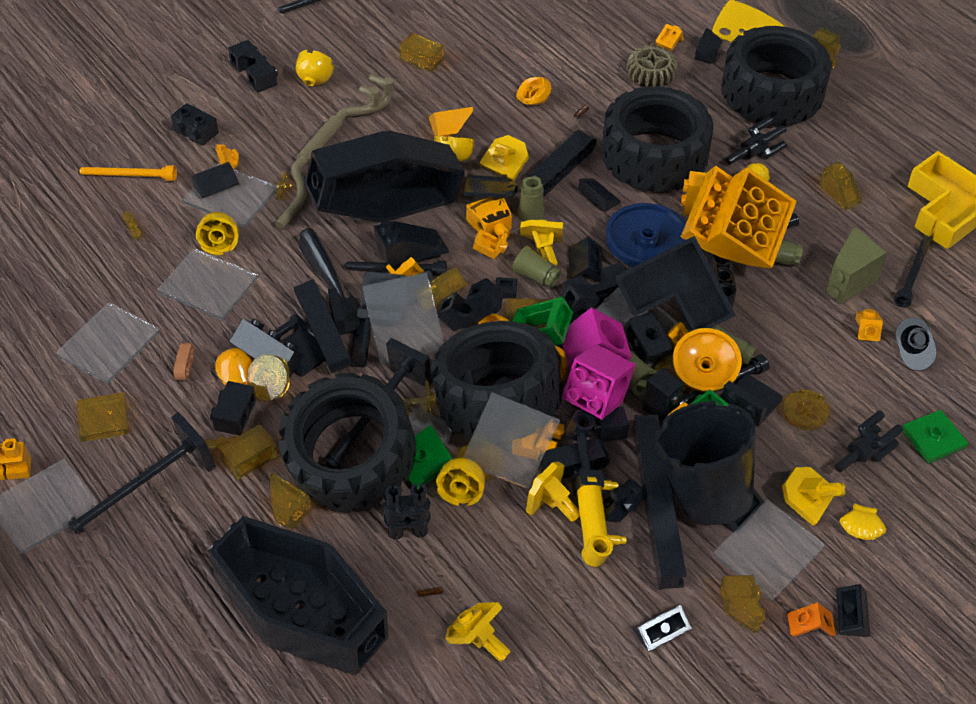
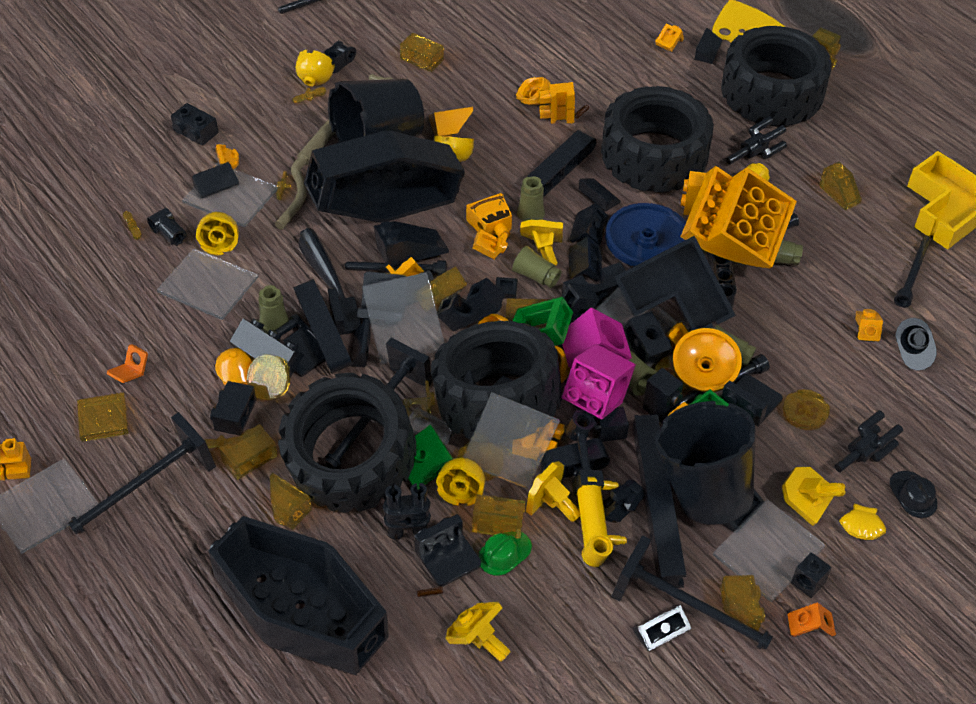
(107, 342): clear piece -> none
(130, 370): none -> orange bracket
(165, 224): none -> black piece
(168, 172): light orange piece -> none
(184, 361): nougat beam -> none
(259, 71): black arch -> none
(272, 308): none -> olive plant
(310, 94): none -> clear yellow piece
(340, 55): none -> black piece
(374, 107): none -> black cone
(446, 551): none -> black bracket
(489, 186): black piece -> none
(498, 515): none -> clear yellow brick
(504, 553): none -> green piece
(505, 156): yellow piece -> none
(561, 102): none -> light orange hips
(589, 223): none -> black panel
(634, 570): none -> black tile
(652, 66): dark tan gear -> none
(811, 575): none -> black brick
(853, 611): black slope -> none
(855, 267): olive slope -> none
(914, 493): none -> black piece
(934, 436): green plate -> none

